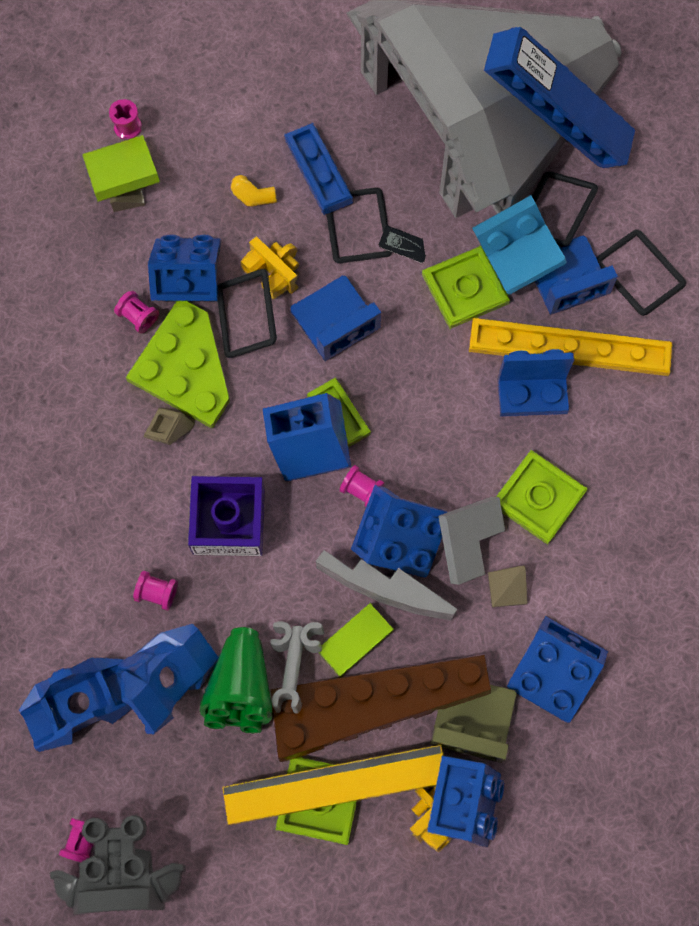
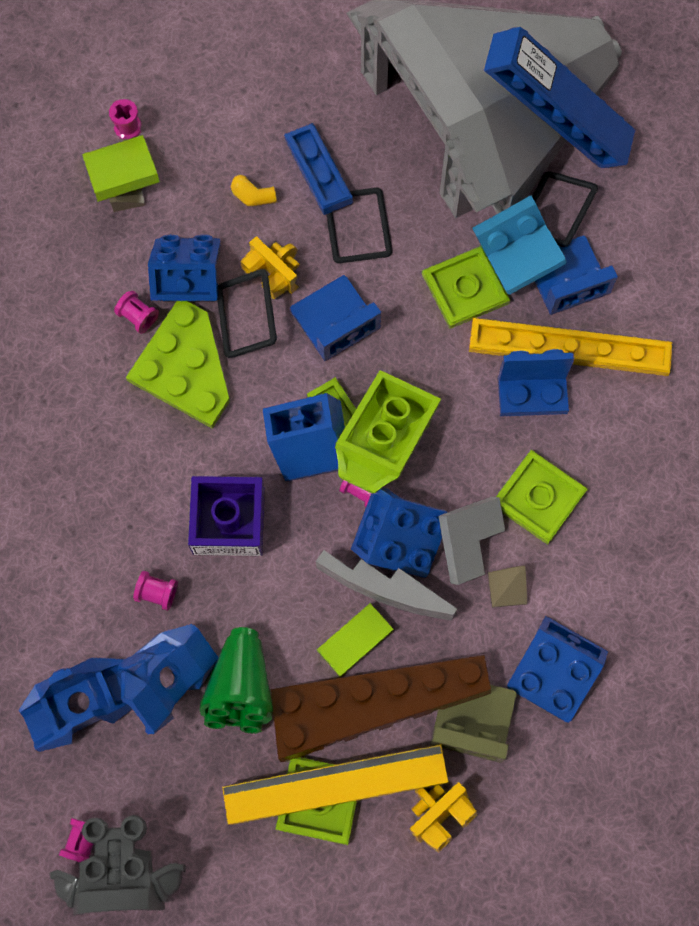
(168, 426): dark tan slope -> none
(293, 642): light grey bar -> none
(383, 432): none -> lime slope
(403, 244): black sticker -> none
(466, 801): blue bracket -> none
(682, 282): black piece -> none

